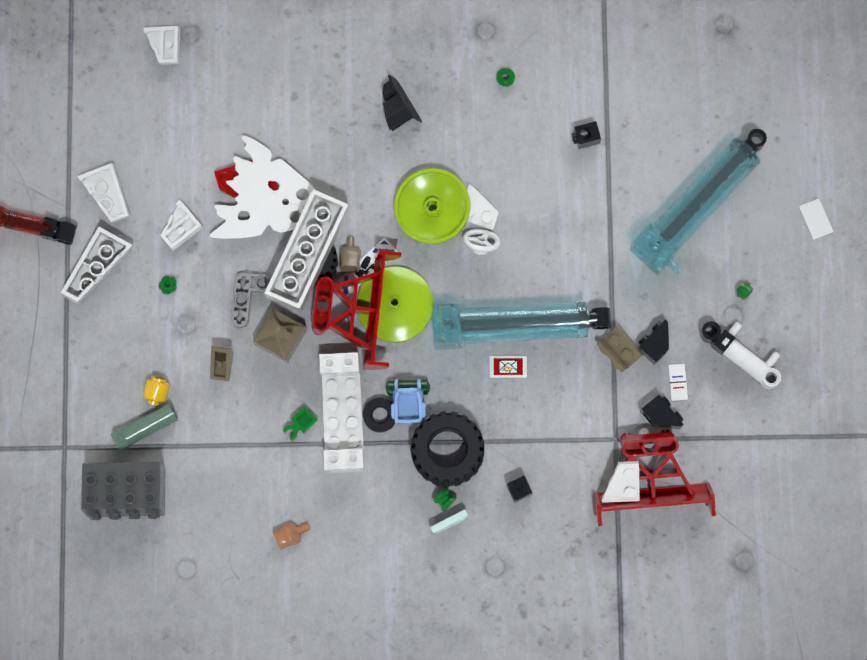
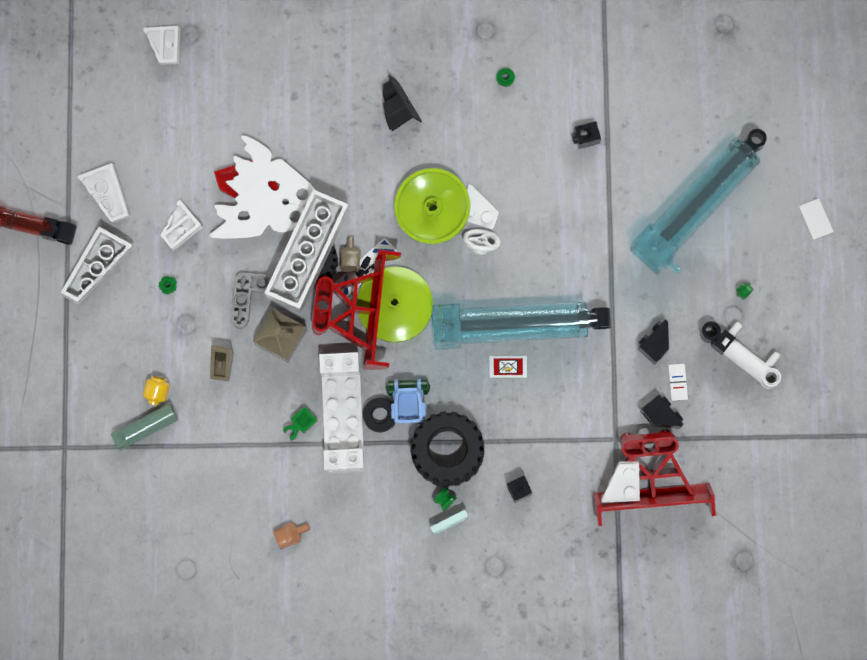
(123, 490): dark grey brick -> none
(620, 349): dark tan bracket -> none

